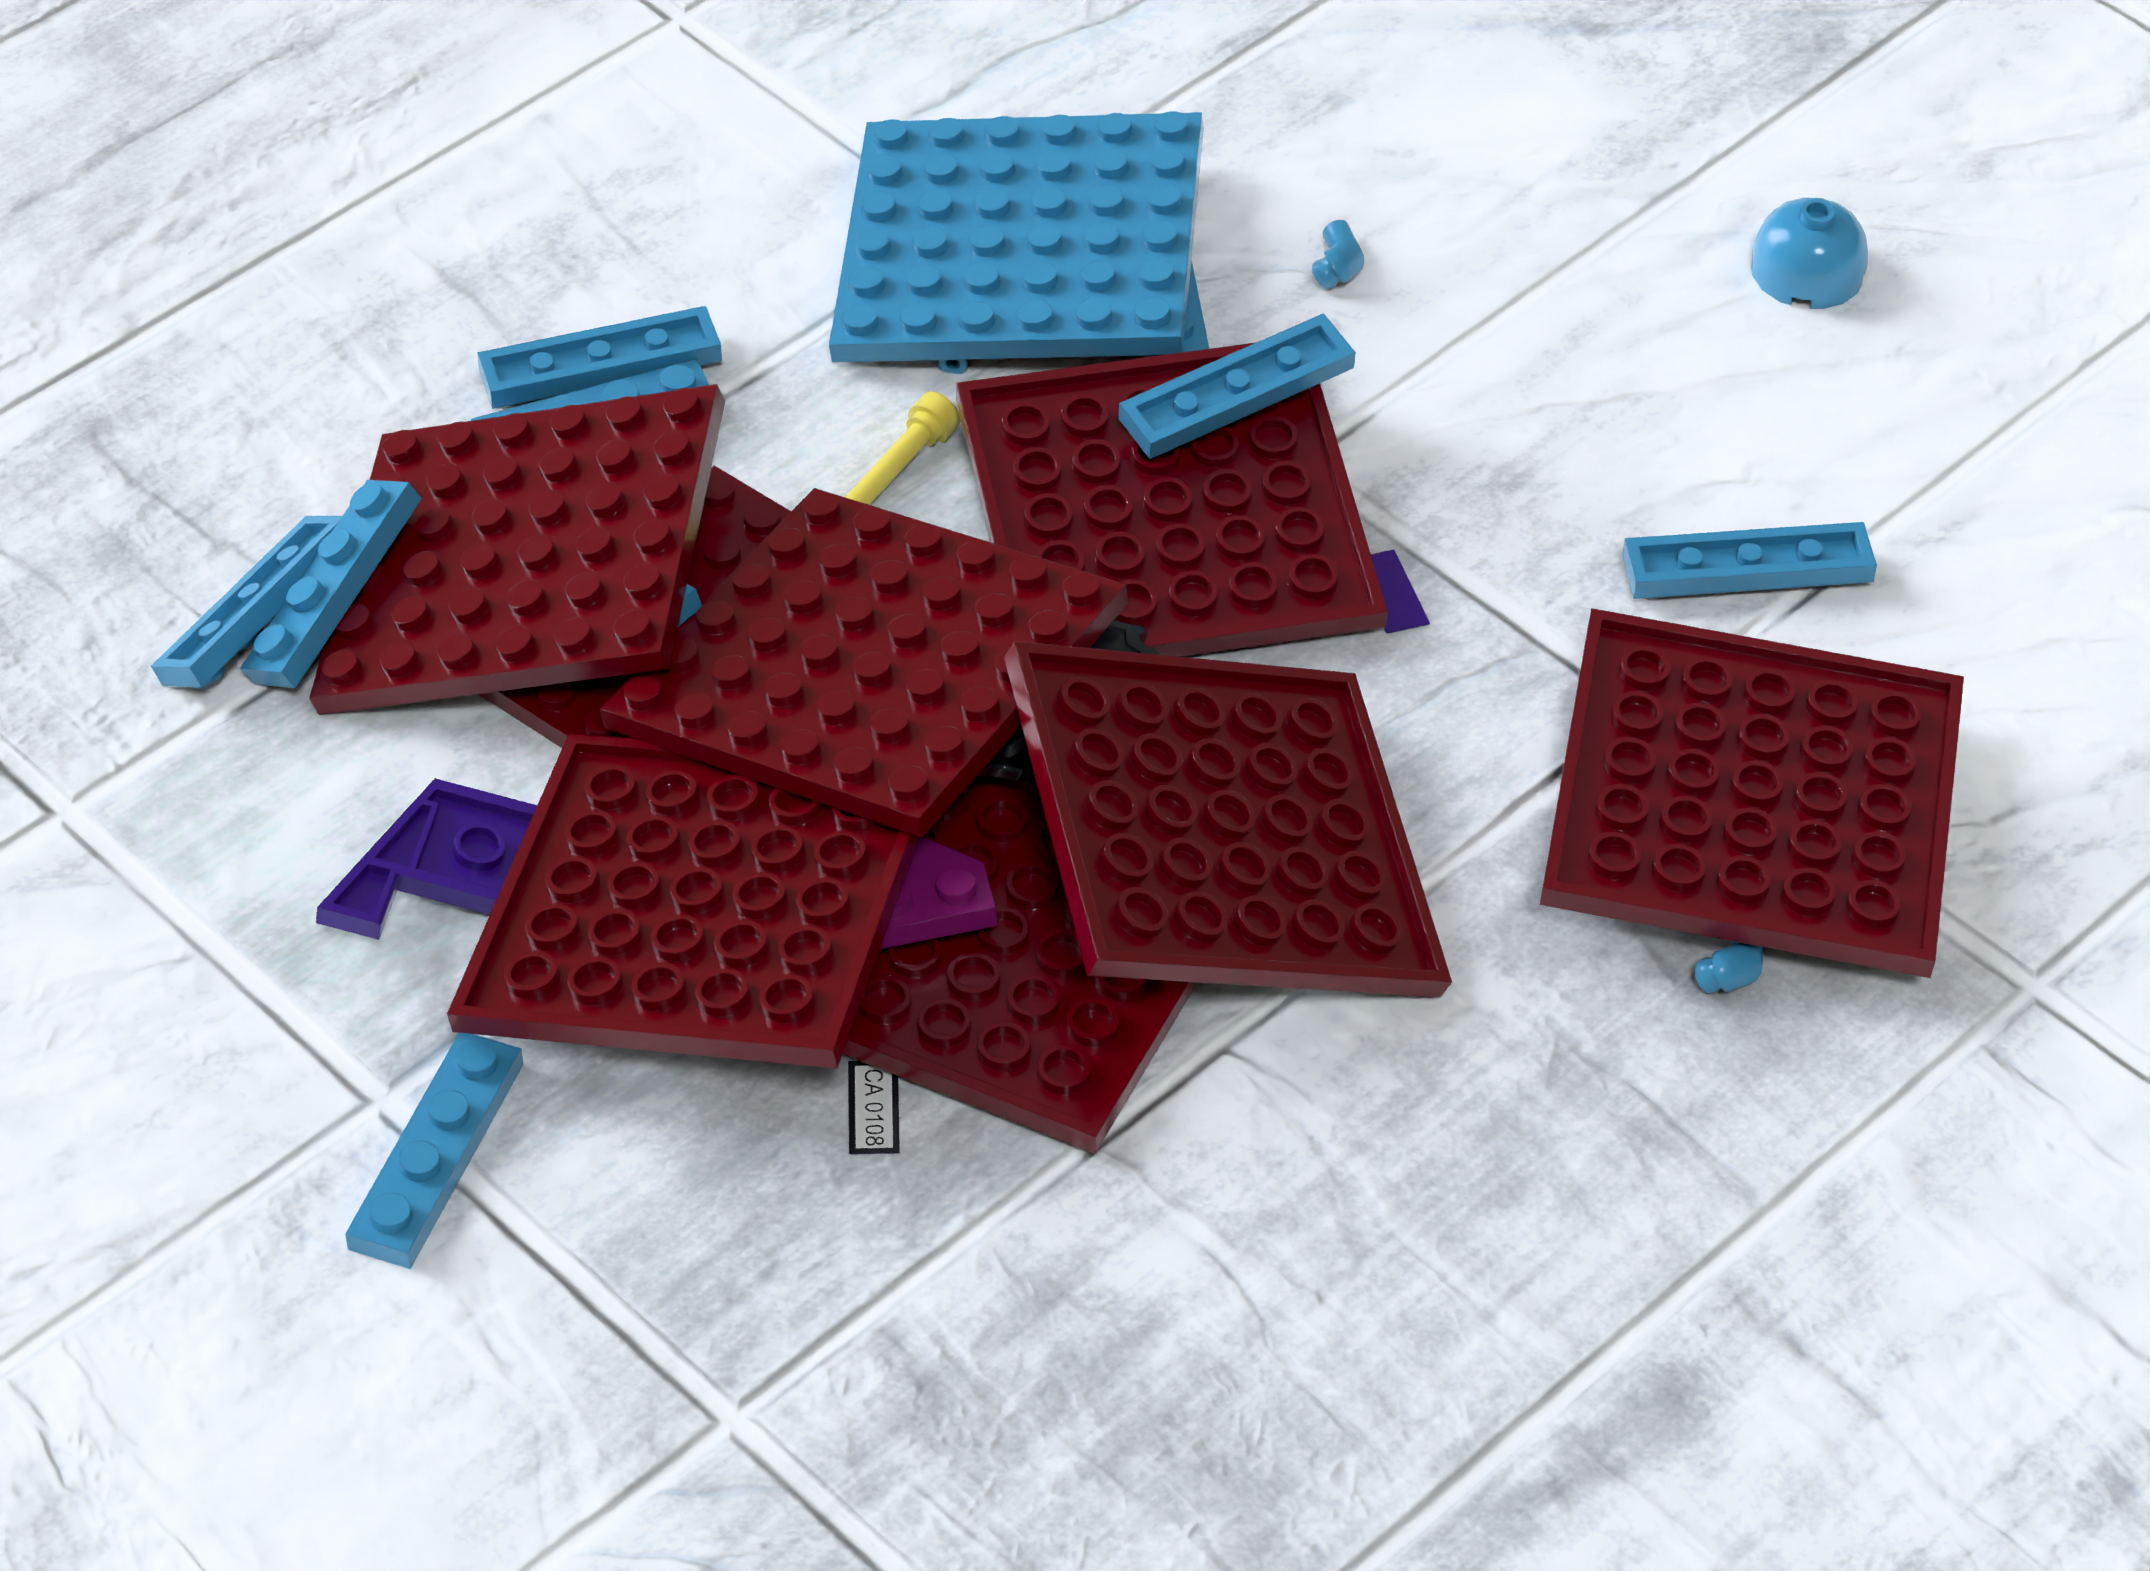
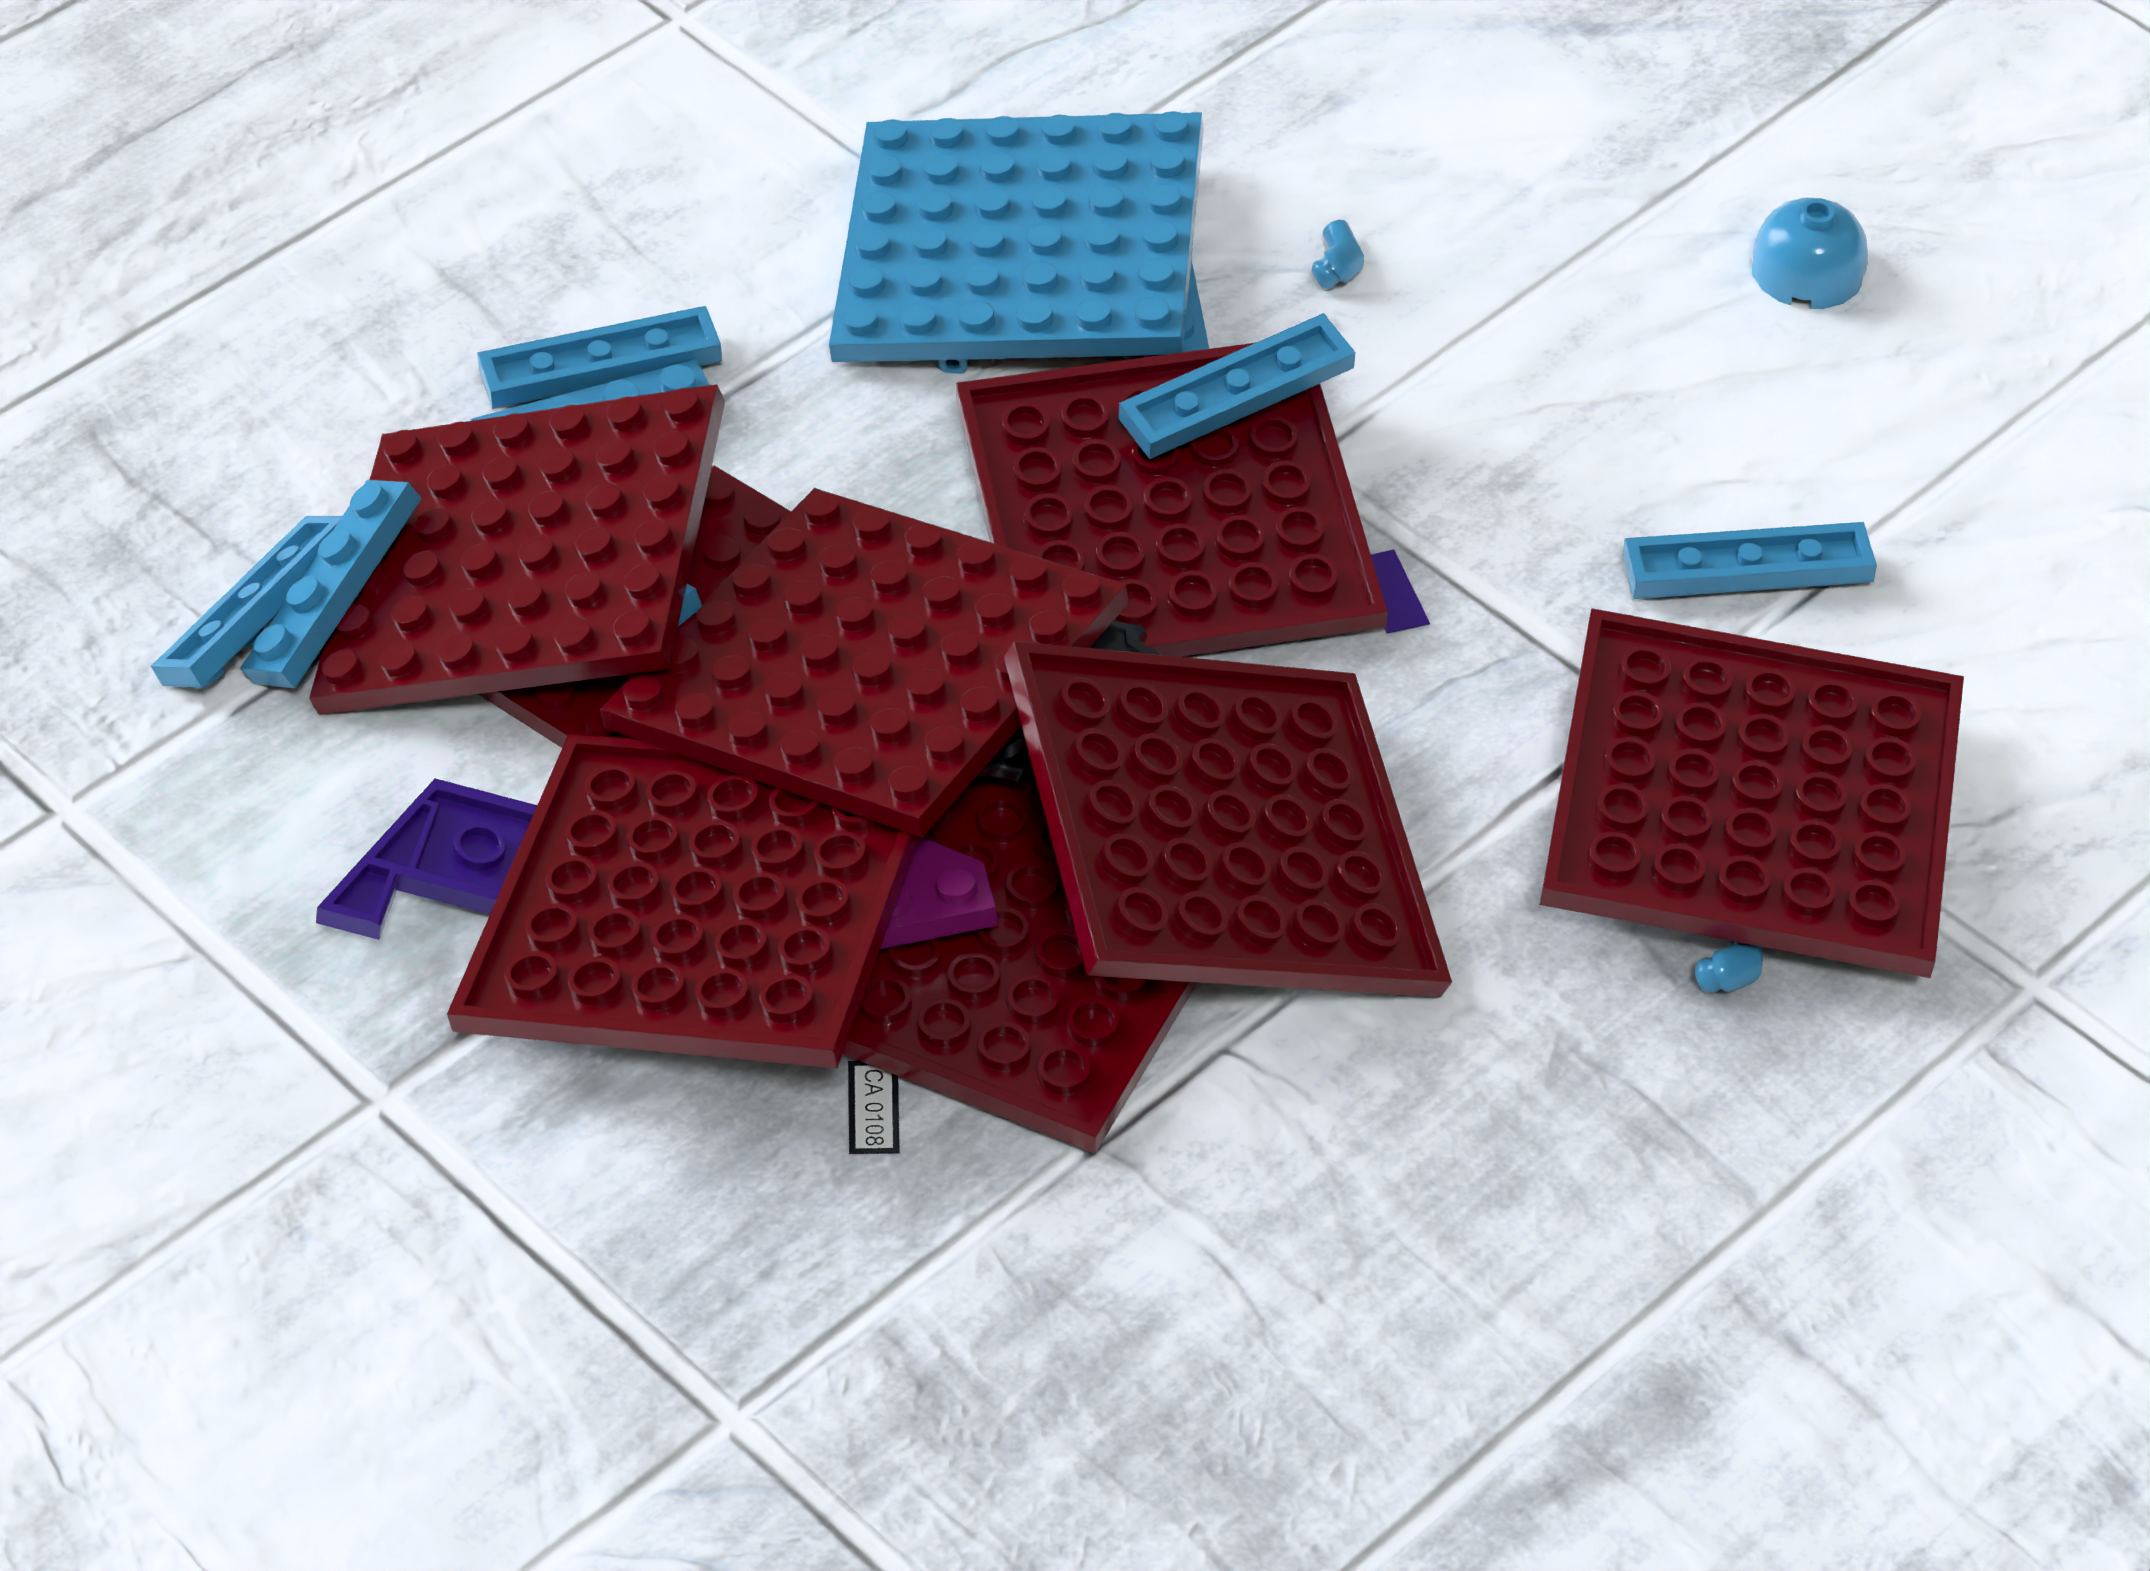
(434, 1150): dark azure plate -> none
(929, 421): light yellow piece -> none

